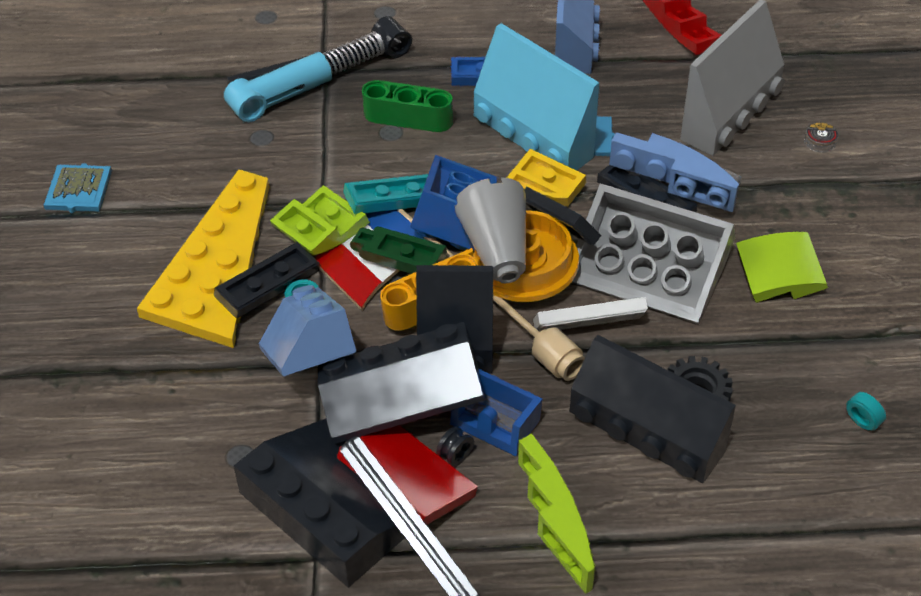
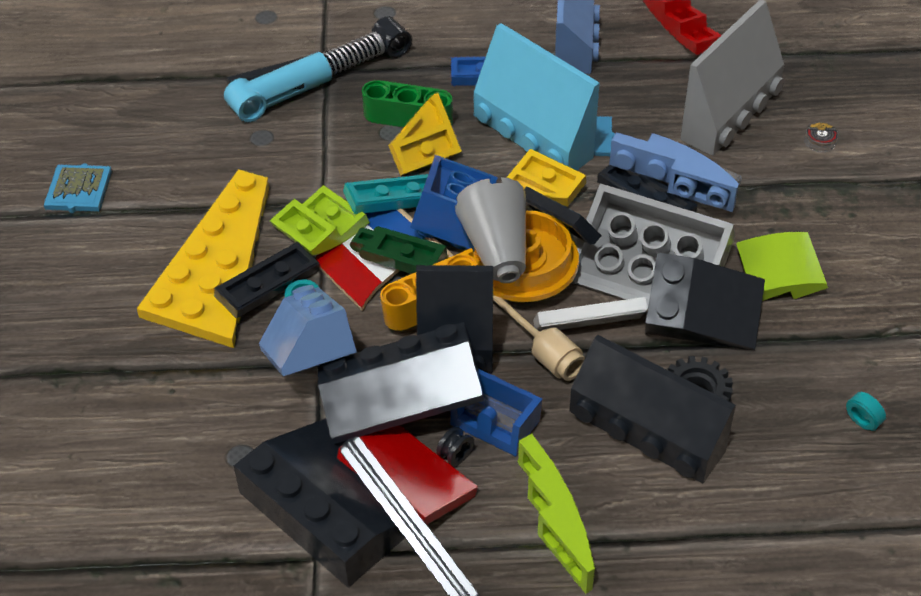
(424, 137): none -> yellow wing
(704, 302): none -> black slope

